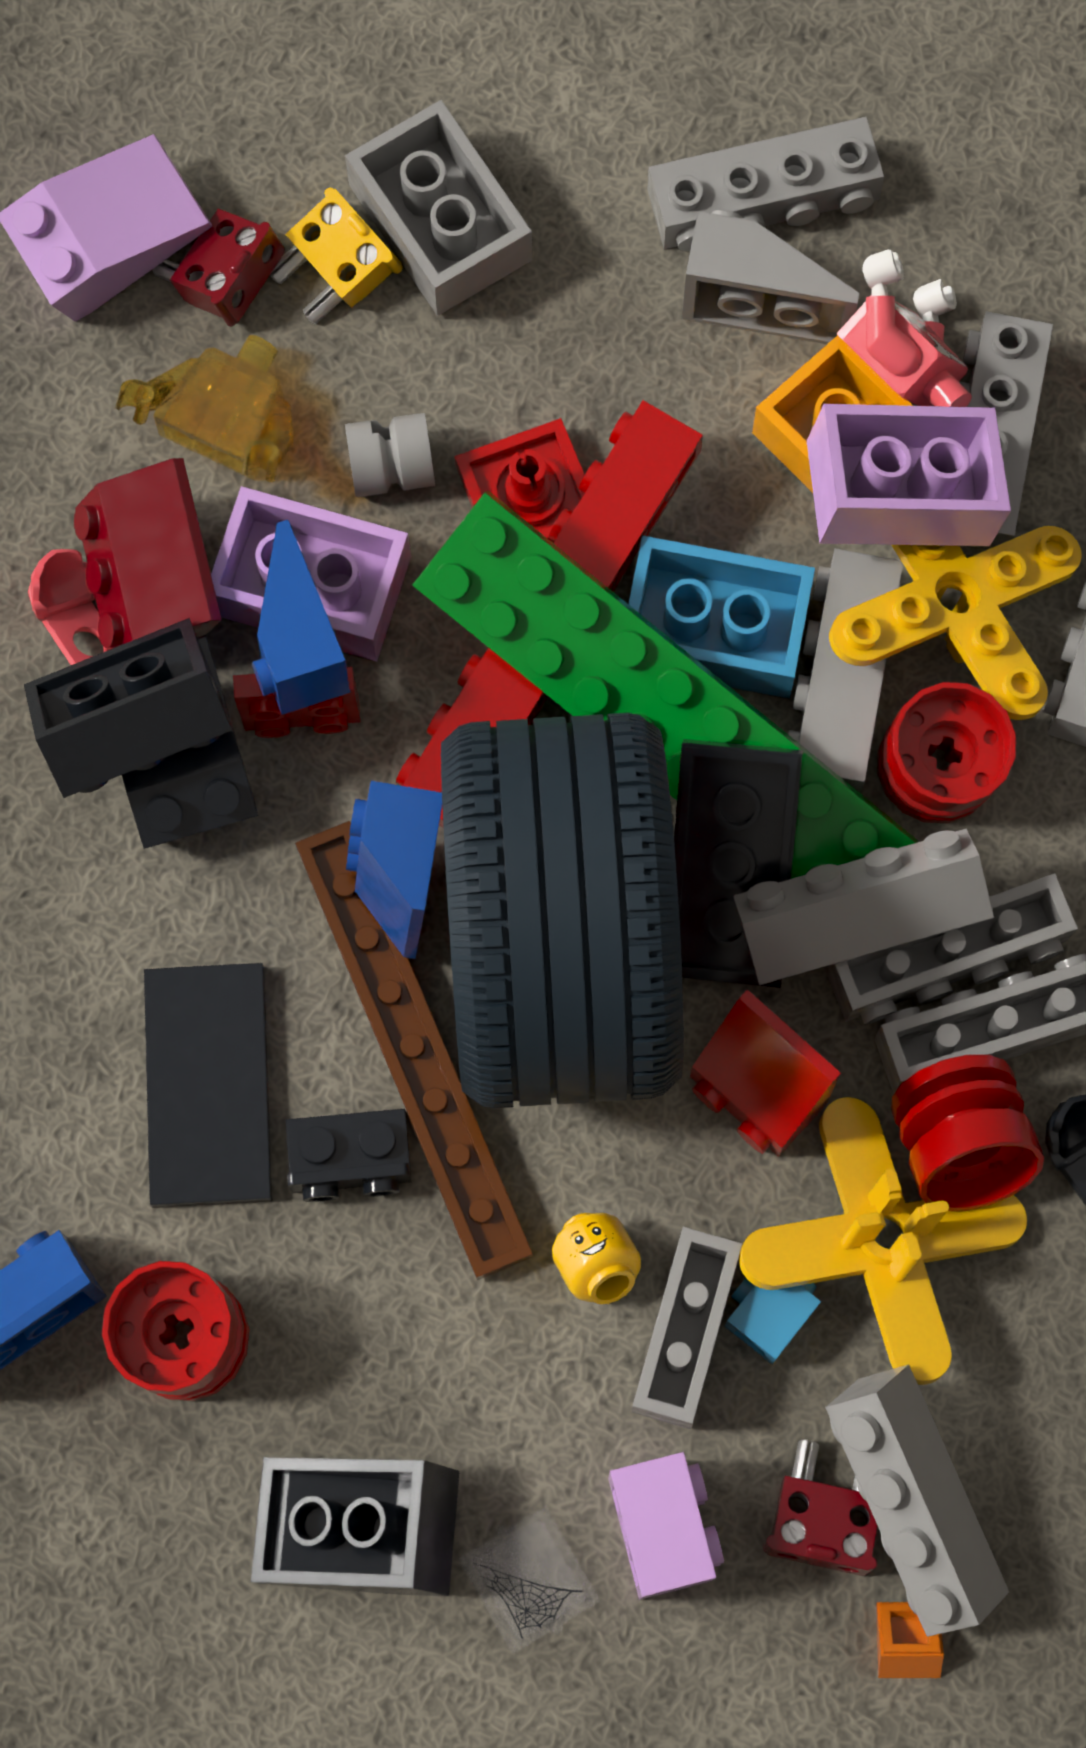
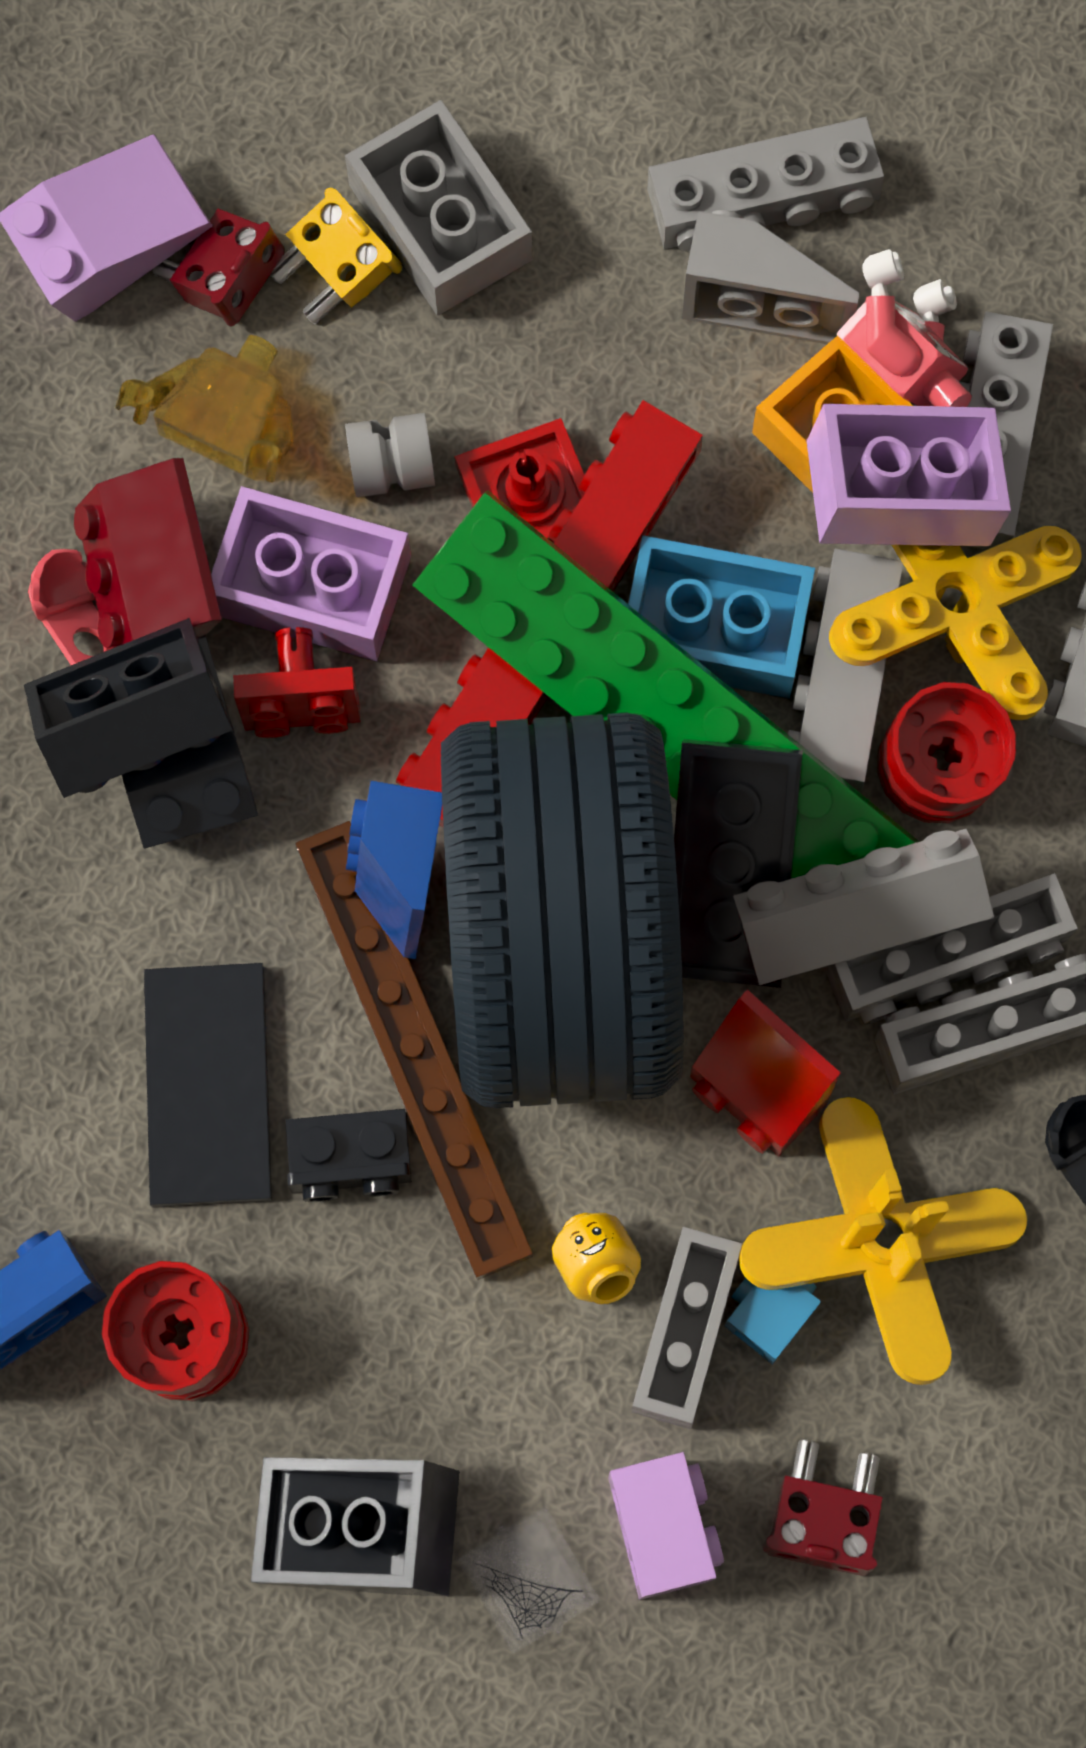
(294, 633): blue slope -> none
(903, 1645): orange slope -> none
(917, 1501): light grey brick -> none
(967, 1132): red wheel -> none

